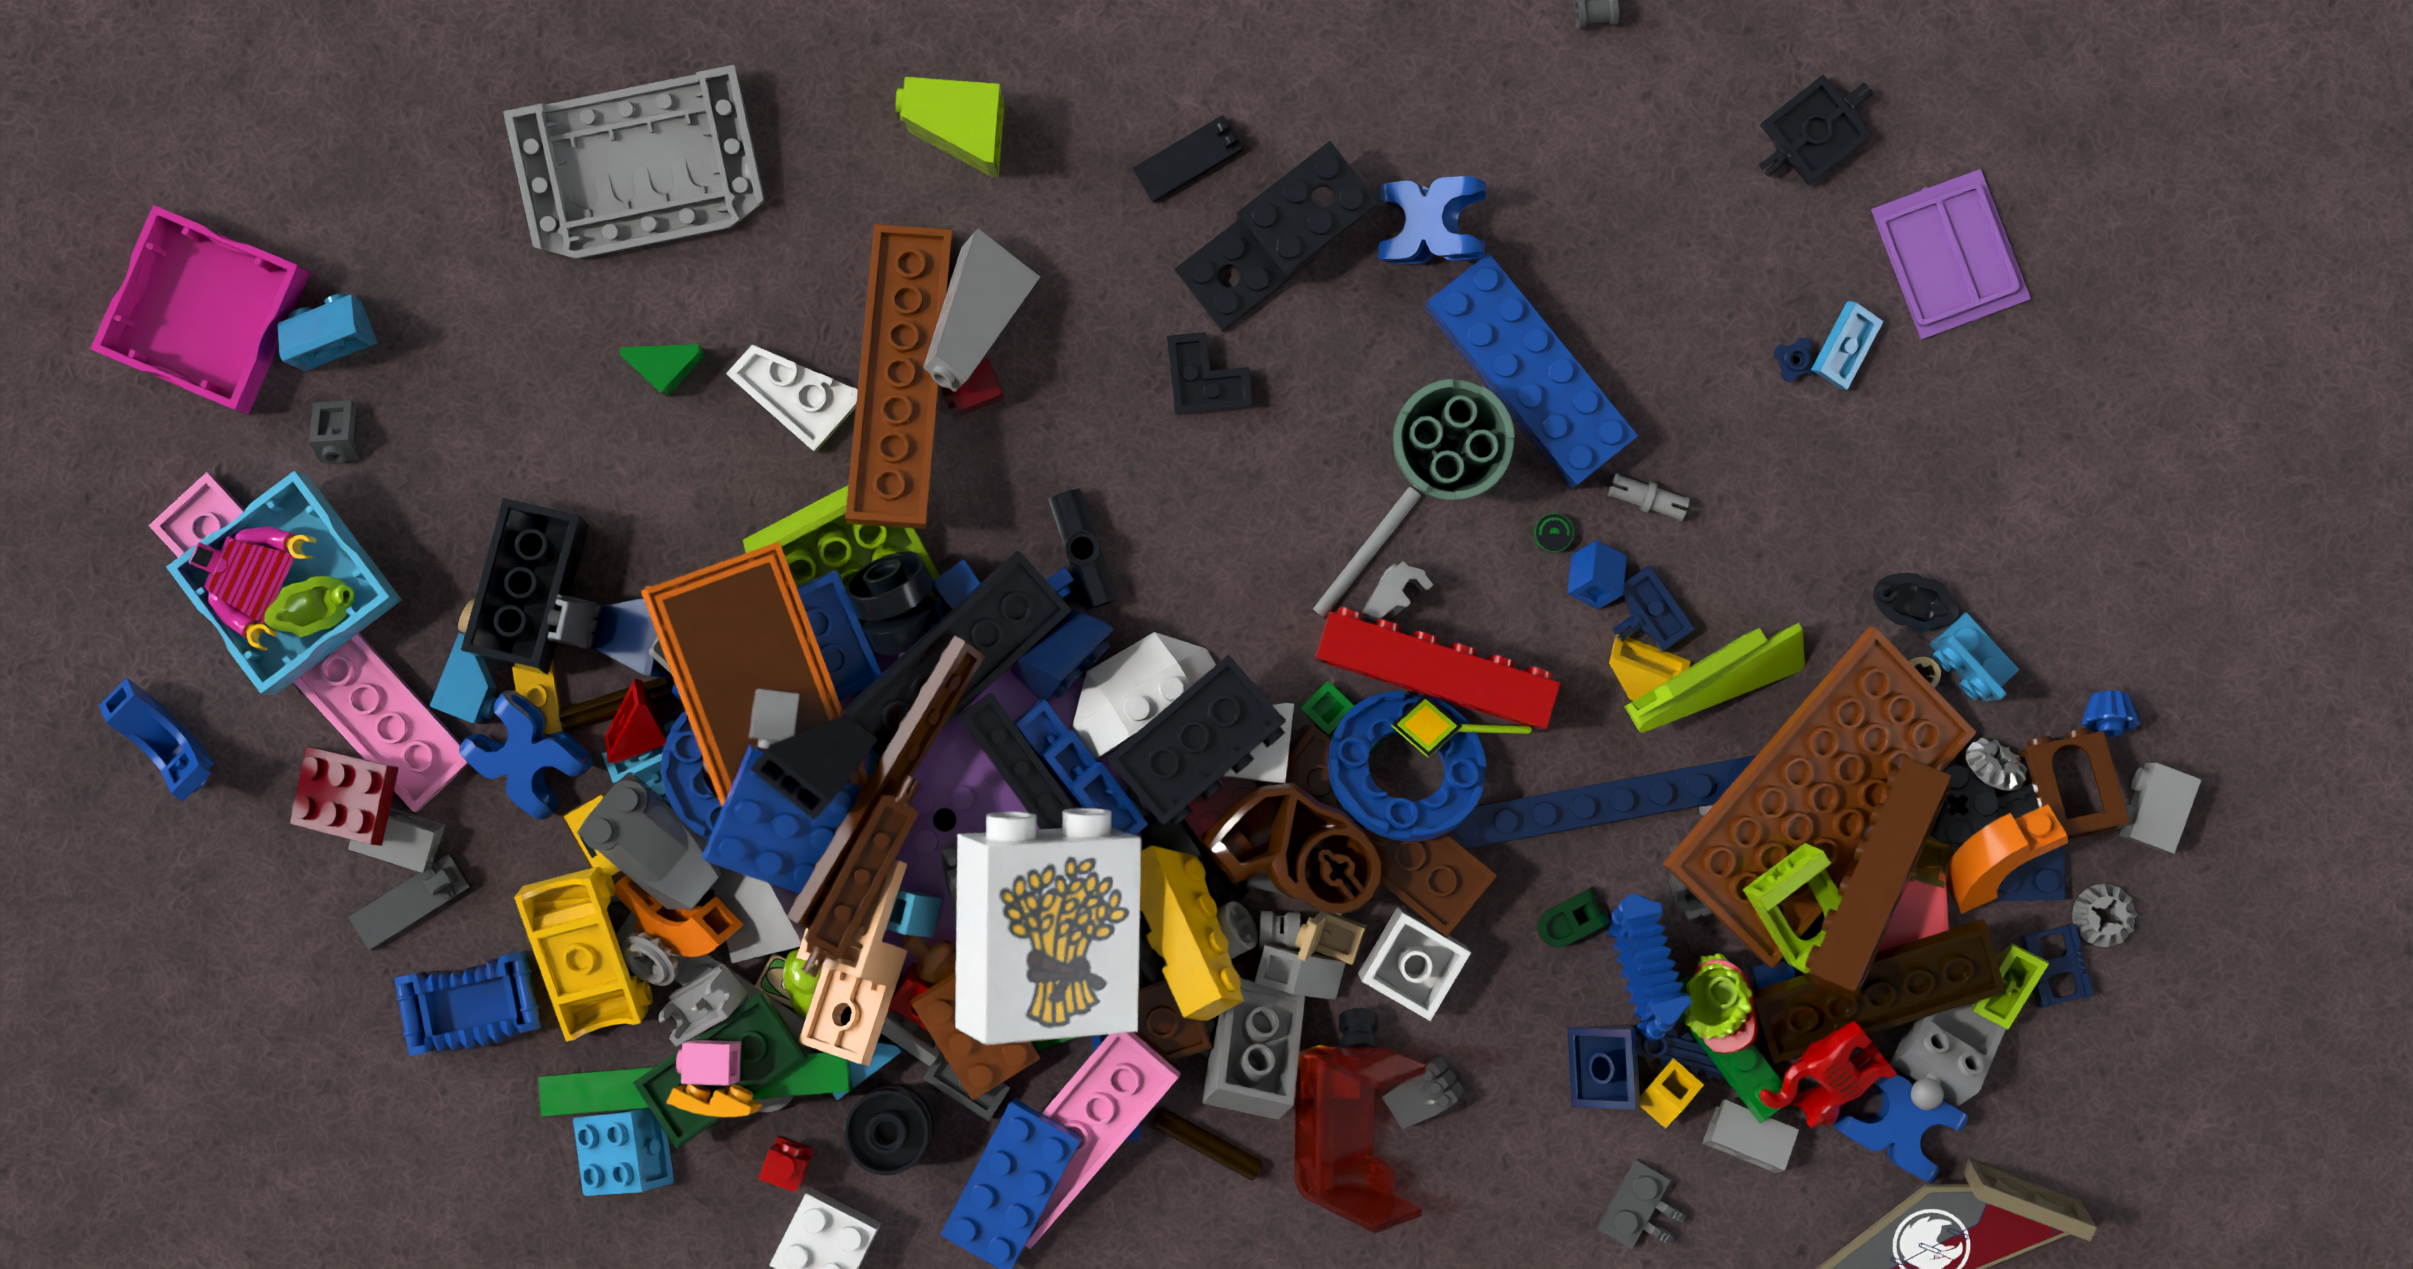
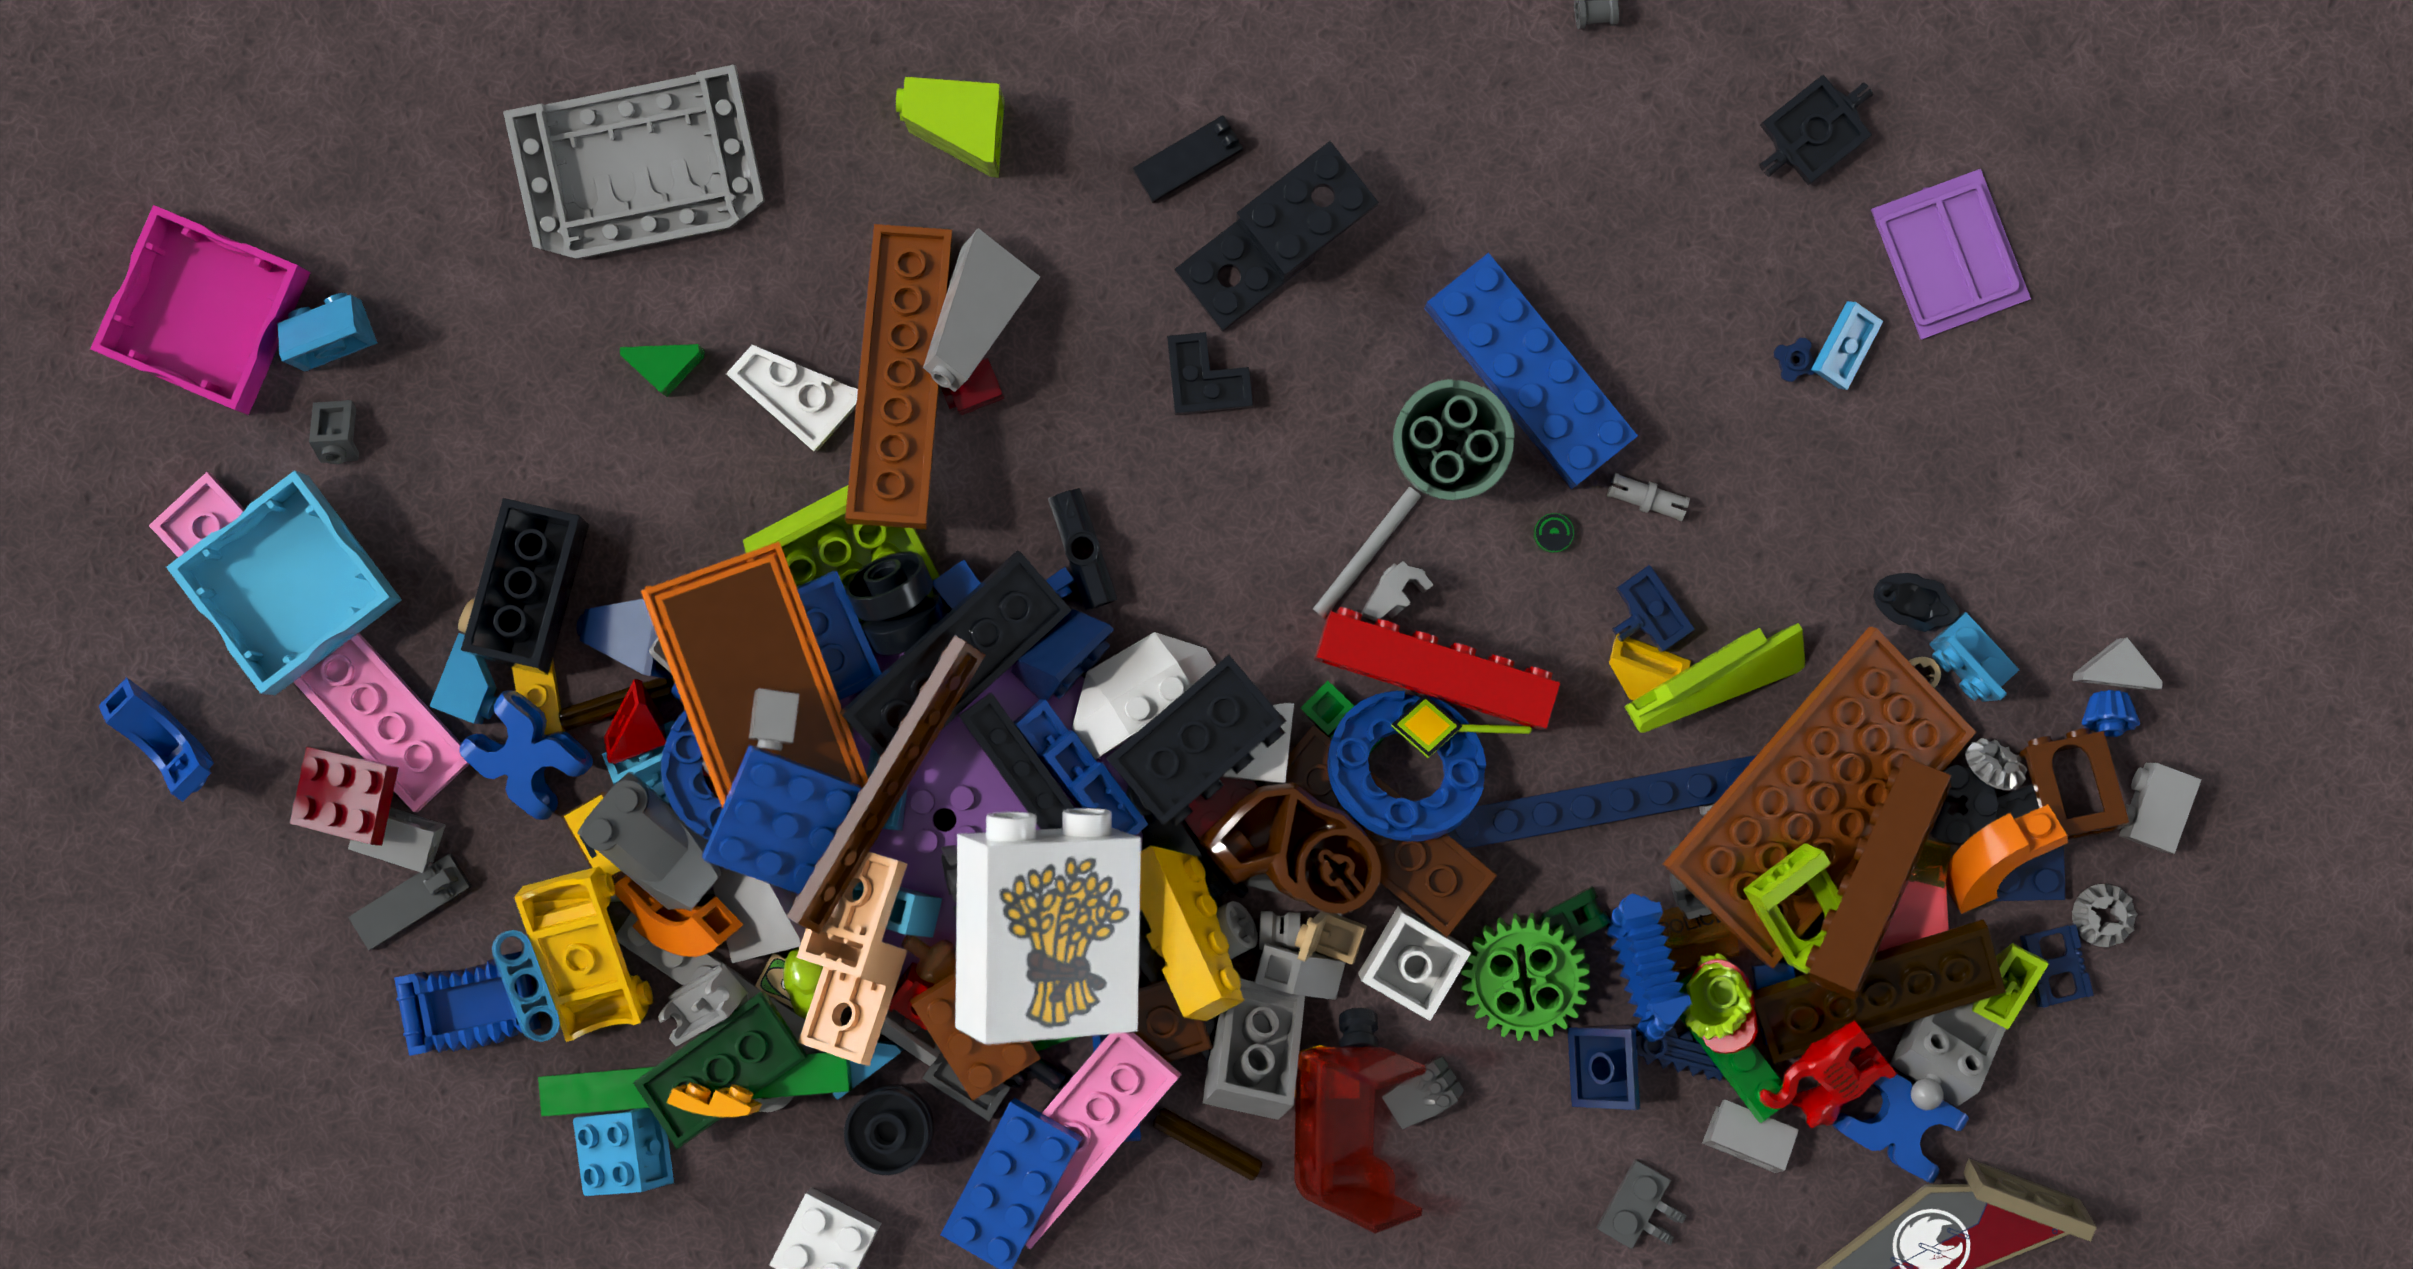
(248, 576): torso -> none
(310, 606): lime arm -> none
(539, 1000): none -> dark azure beam
(574, 621): dark grey hand -> none
(649, 959): light grey gear -> none
(709, 1062): bright pink brick -> none
(786, 1164): red brick -> none
(815, 762): black slope -> none
(861, 876): reddish brown plate -> none
(1042, 1071): none -> black arm
(1432, 221): piece -> none
(1560, 973): none -> bright green gear
(1597, 574): blue panel -> none
(1669, 1093): yellow brick -> none
(1696, 938): none -> clear orange panel
(2119, 666): none -> light grey slope

